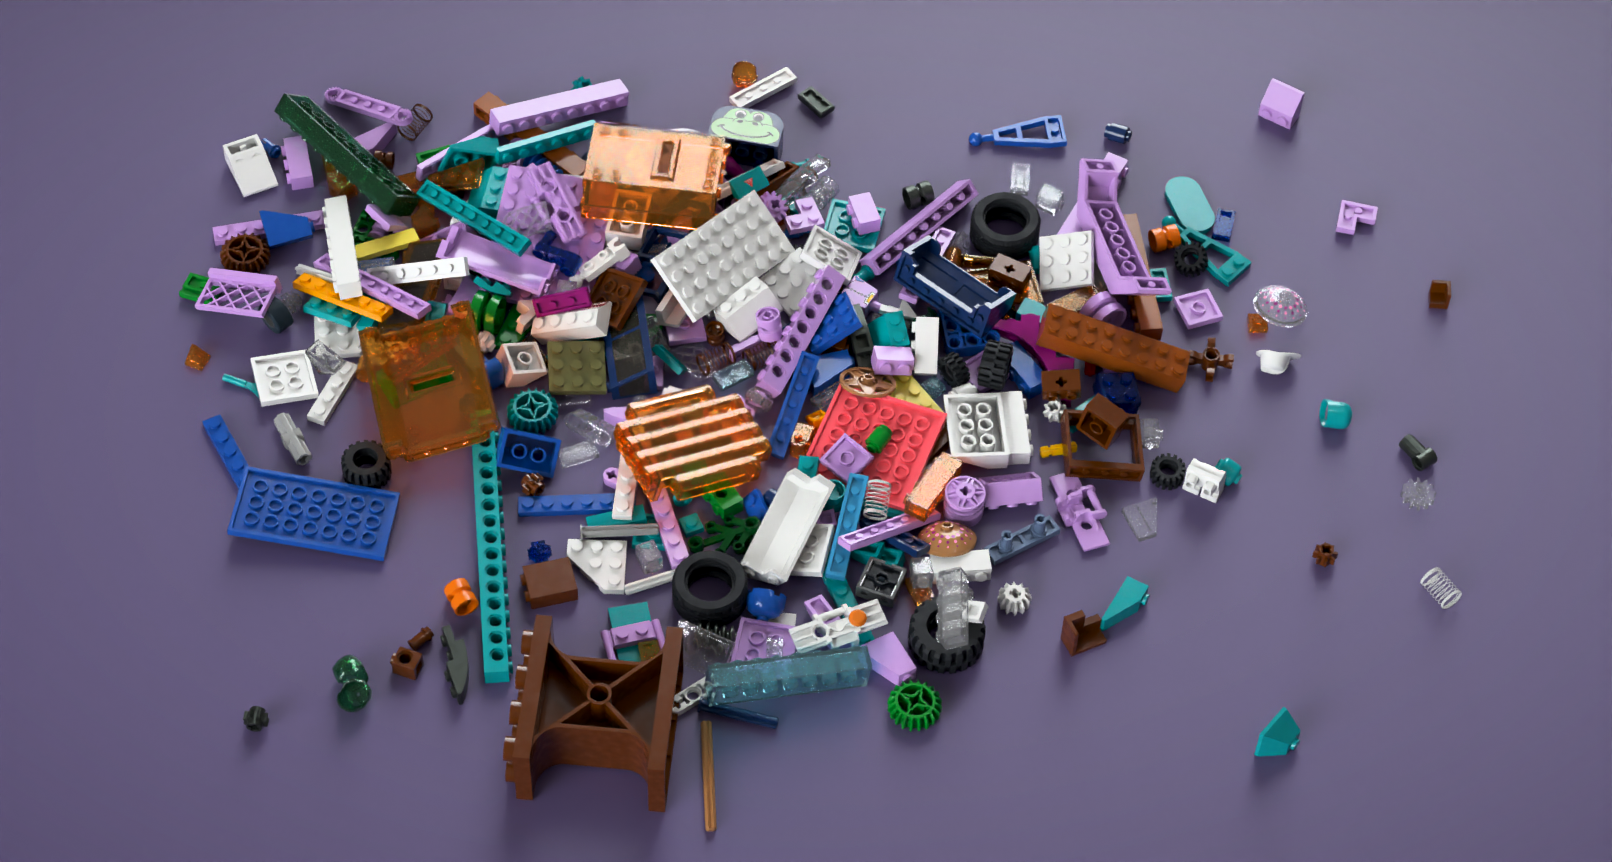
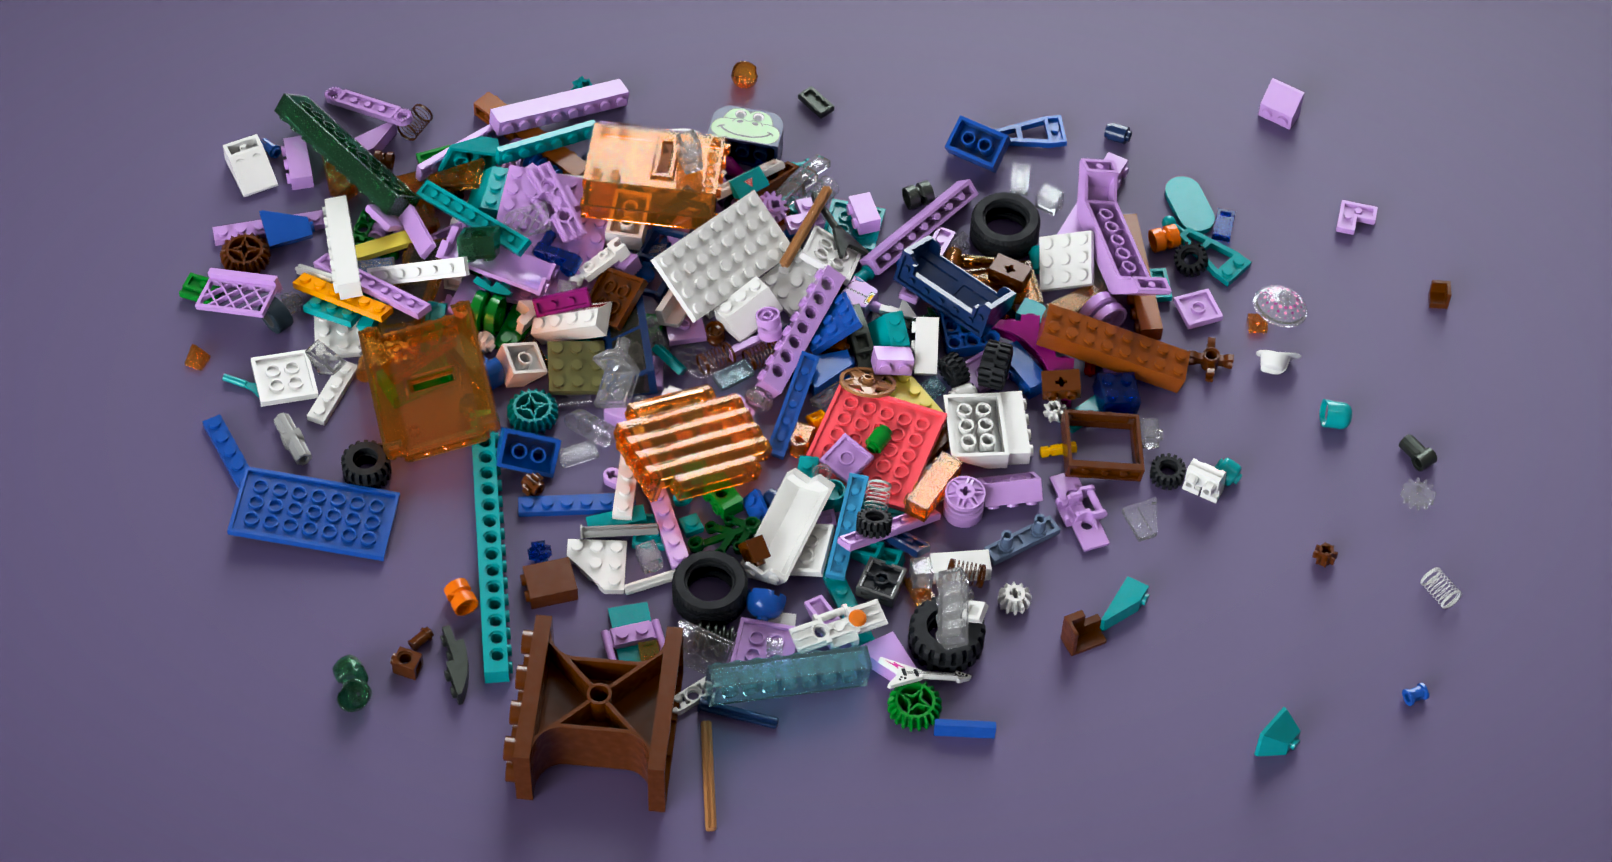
(255, 718): pearl dark grey gear -> none
(417, 232): none -> lavender tile
(479, 243): none -> clear green slope
(618, 377): none -> clear plate
(689, 152): none -> clear brick
(754, 550): none -> reddish brown brick
(763, 88): white plate -> none
(805, 226): none -> medium nougat axle
(822, 469): none -> clear piece
(842, 238): none -> pearl dark grey piece
(874, 522): none -> black tyre
(907, 674): none -> white piece
(948, 538): medium nougat dish -> none
(964, 728): none -> blue tile
(977, 144): none -> blue brick
(982, 570): none -> reddish brown piece
(1102, 421): reddish brown brick -> none
(1415, 694): none -> blue bush

